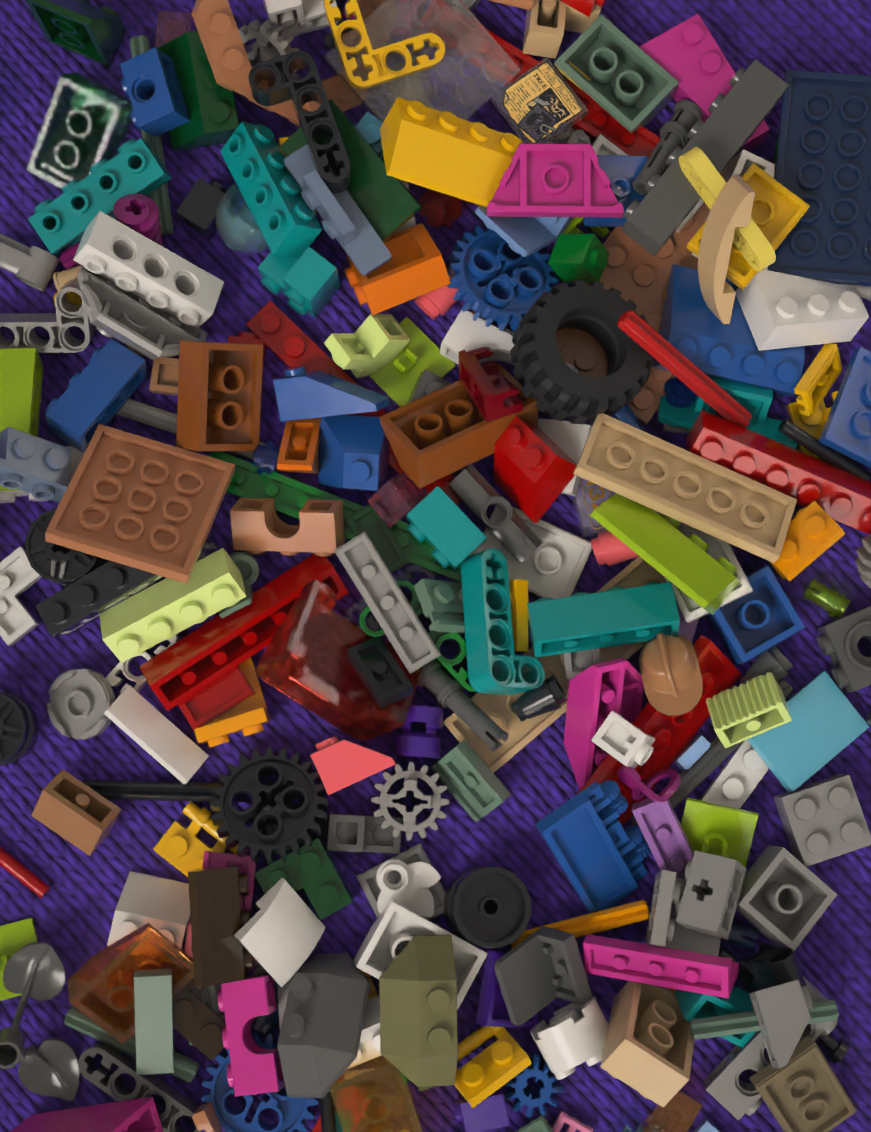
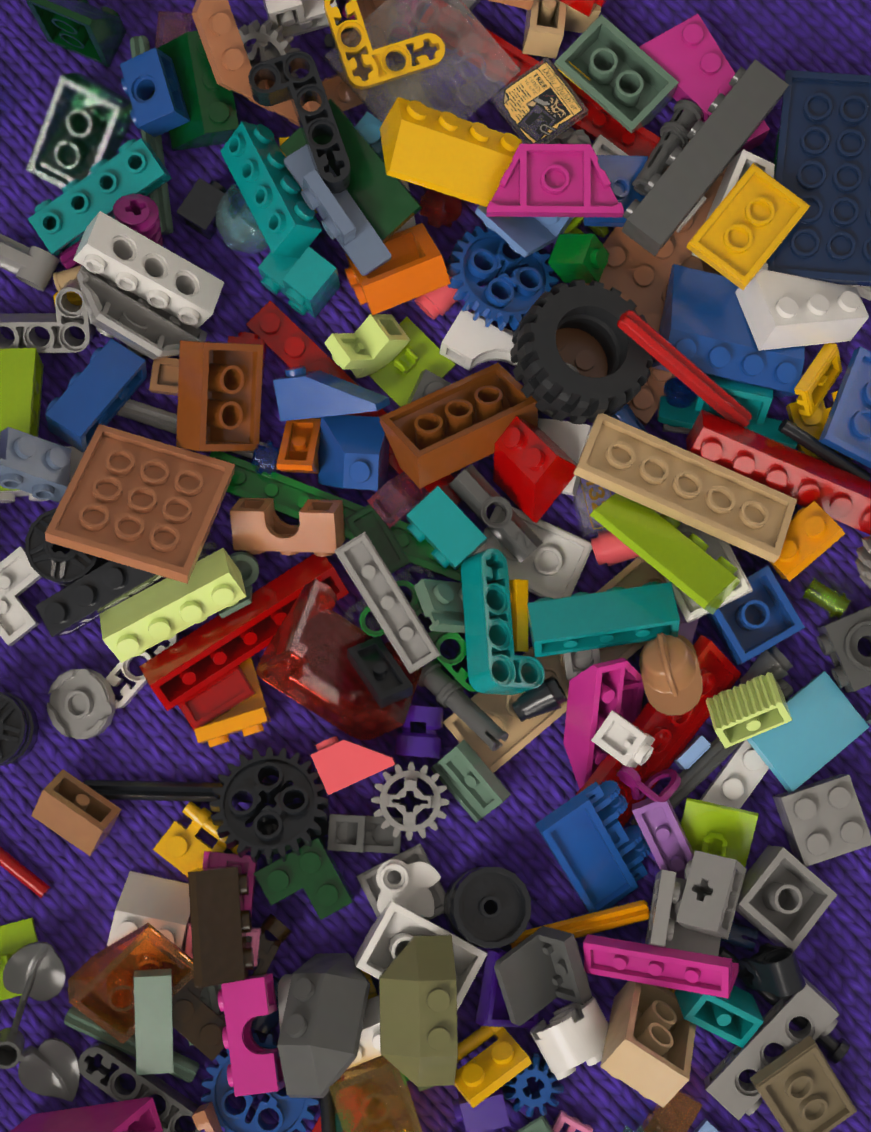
(156, 734): white tile -> none
(281, 932): white slope -> none
(487, 385): dark red hinge -> none
(708, 185): light yellow beam -> none
(729, 211): tan slope -> none
(747, 1021): sand green axle -> none
(782, 1018): light grey slope -> none

